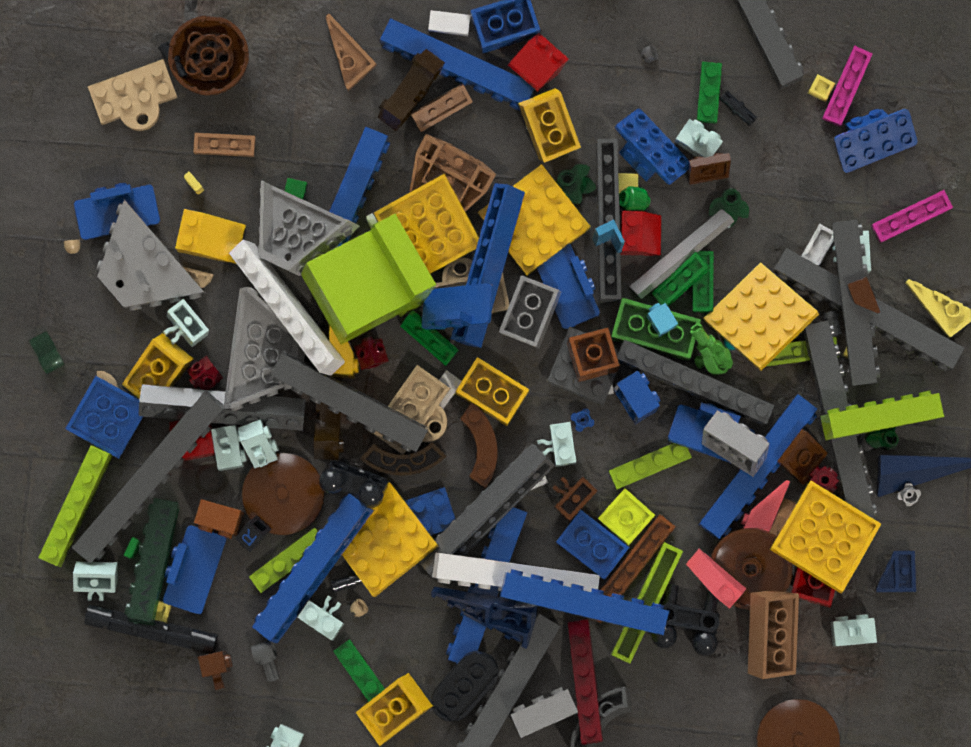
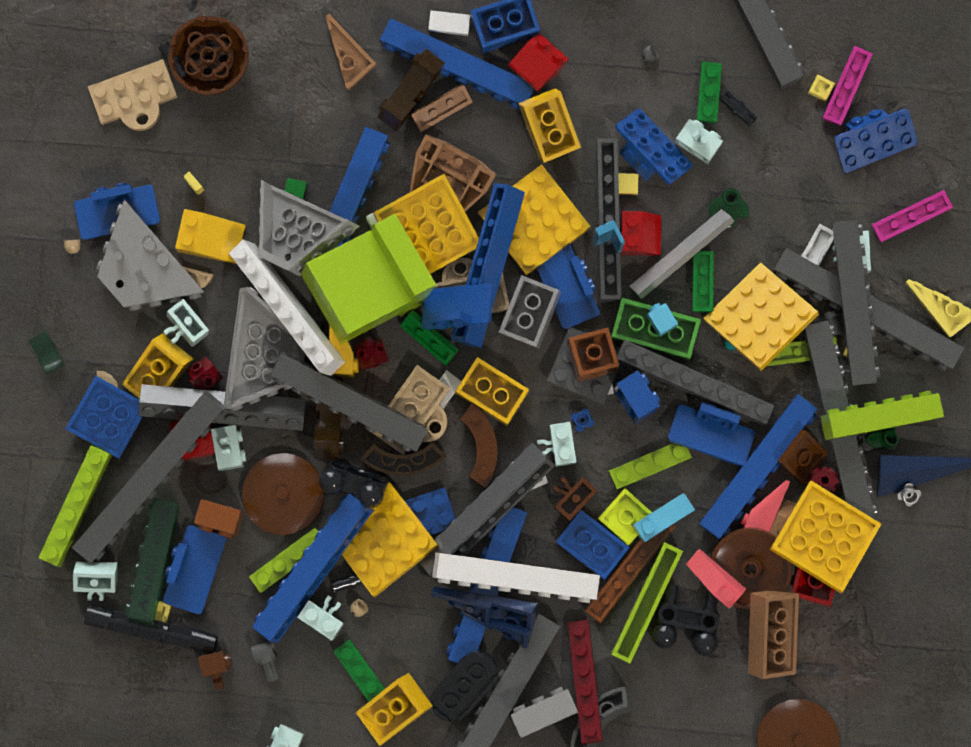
(132, 548): green tile -> none
(224, 144): medium nougat plate -> none
(253, 533): black brick -> none
(258, 443): light aqua brick -> none
(579, 183): dark green plate -> none
(584, 603): blue brick -> none
(634, 199): green head -> none
(663, 517): none -> medium azure slope
(681, 280): green plate -> none
(709, 168): reddish brown plate -> none
(713, 353): bright green pin -> none
(735, 442): light grey brick -> none
(853, 632): light aqua brick -> none
(863, 295): reddish brown tile -> none
(898, 573): dark blue wing -> none

